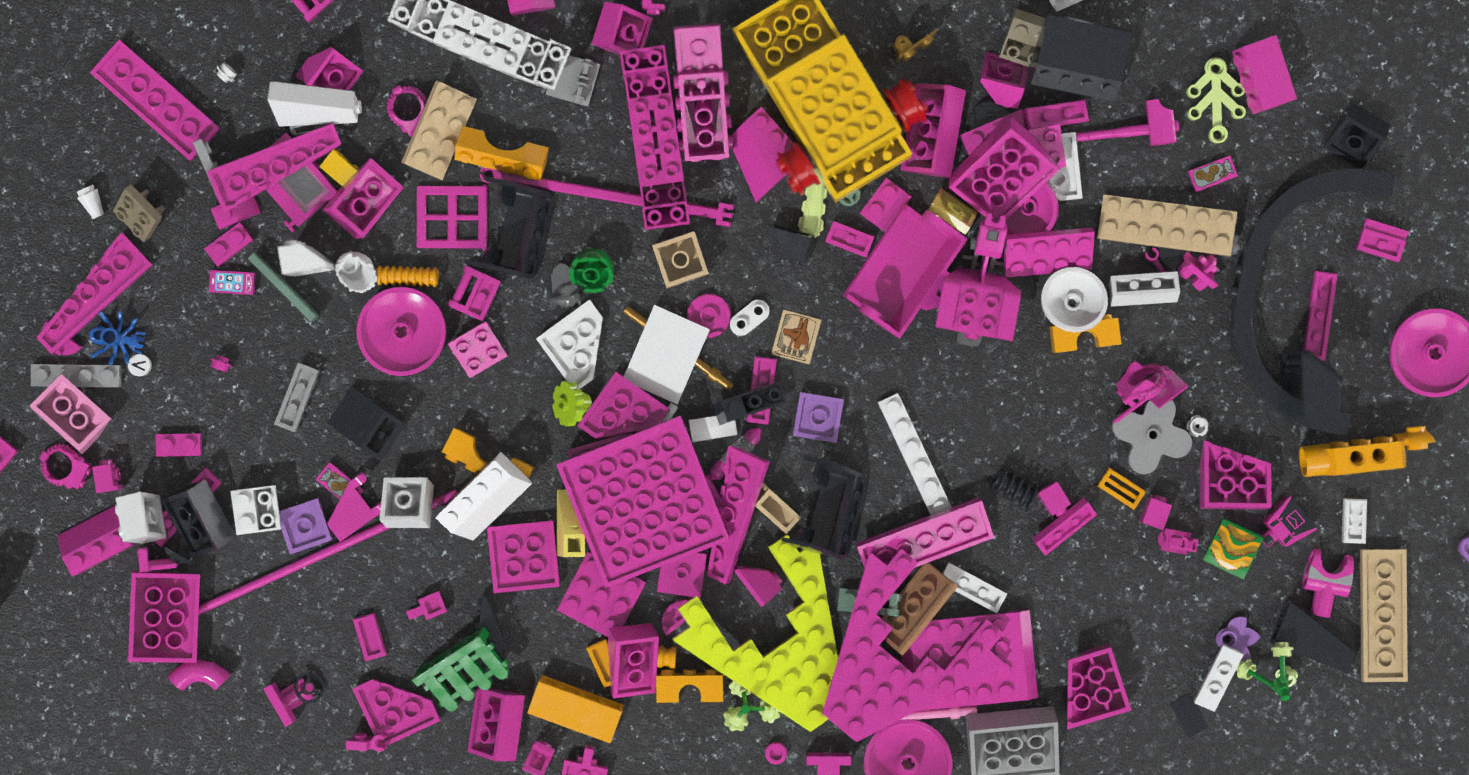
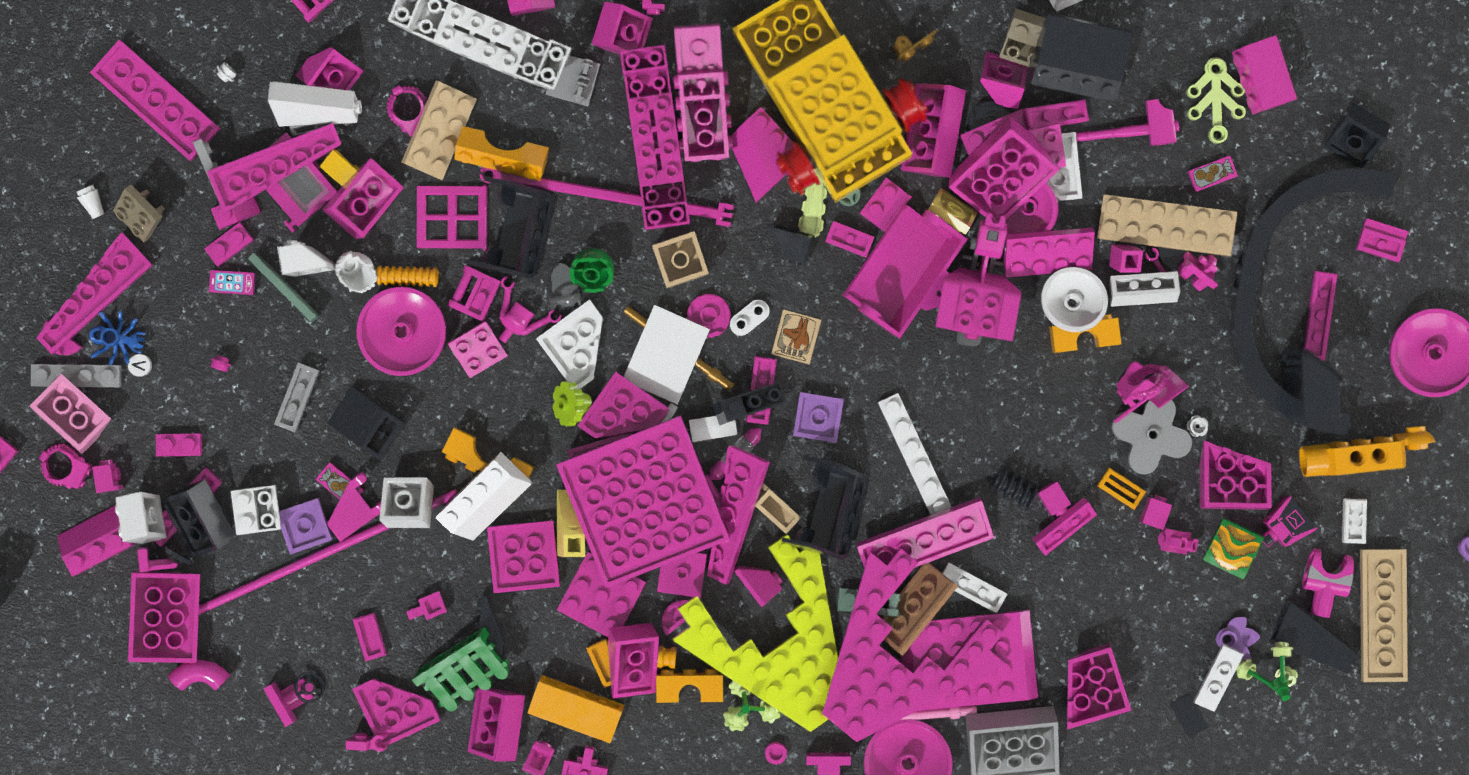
(519, 317): none -> dark pink piece
(1126, 258): none -> dark pink brick

